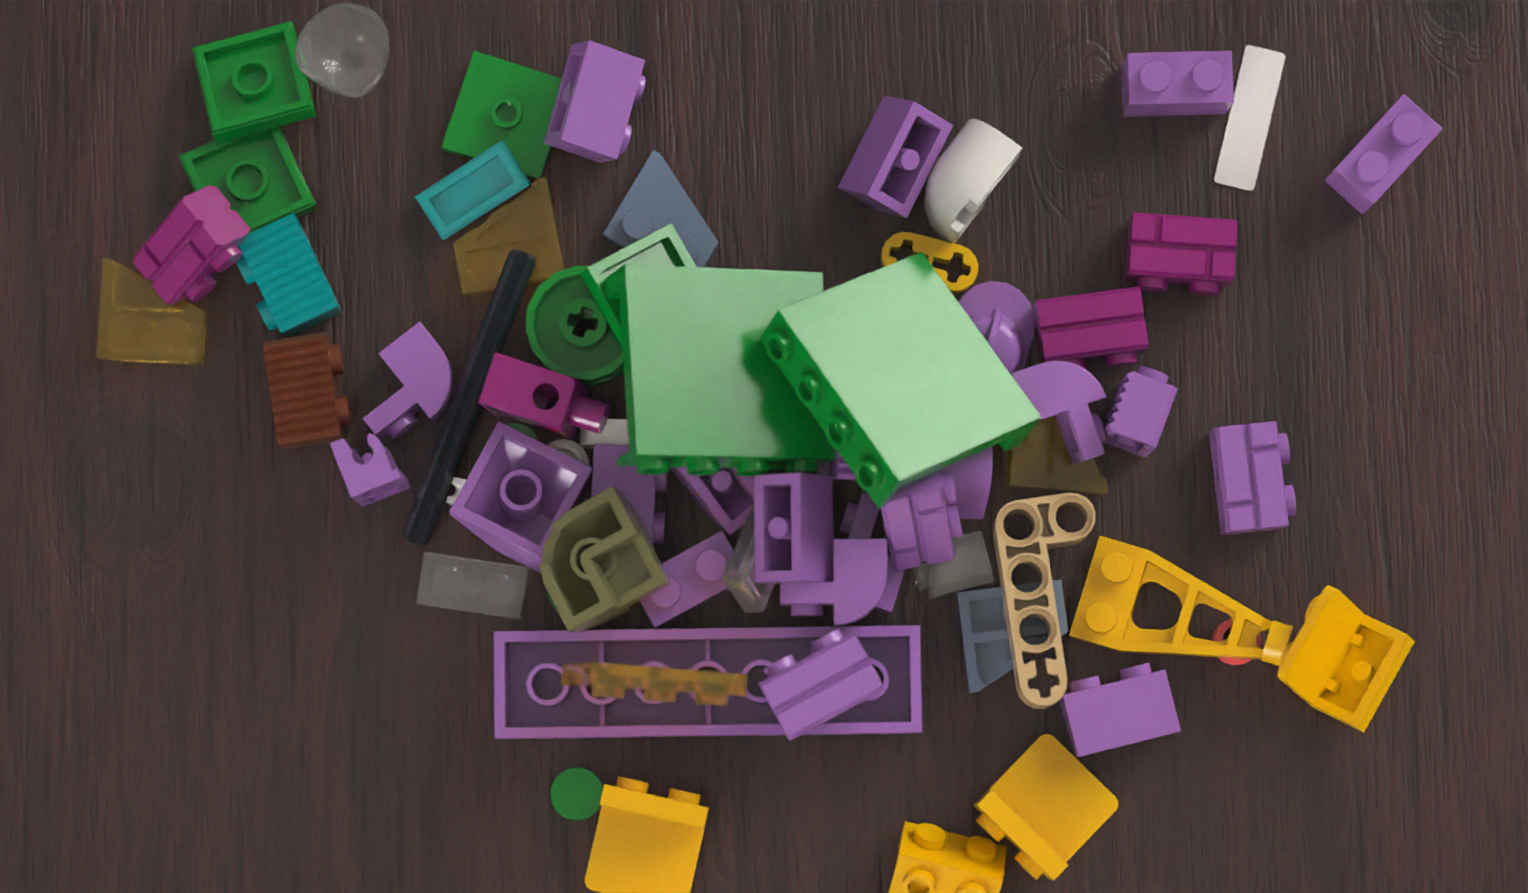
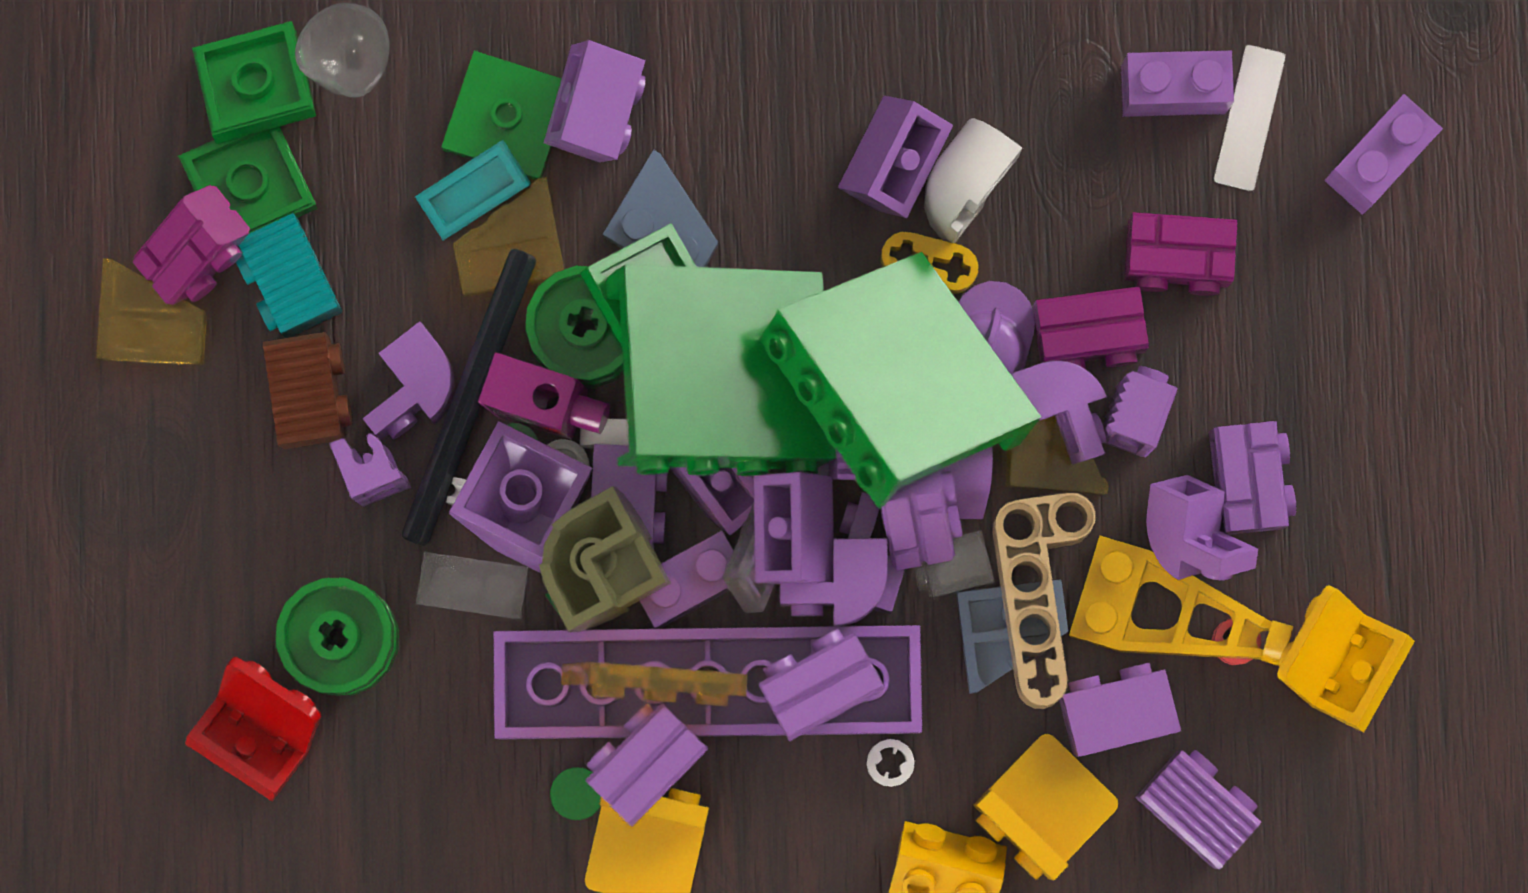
(256, 728): none -> red bracket
(306, 632): none -> green wheel
(645, 763): none -> medium lavender brick
(905, 768): none -> white bush
(1186, 531): none -> medium lavender brick
(1199, 808): none -> medium lavender brick

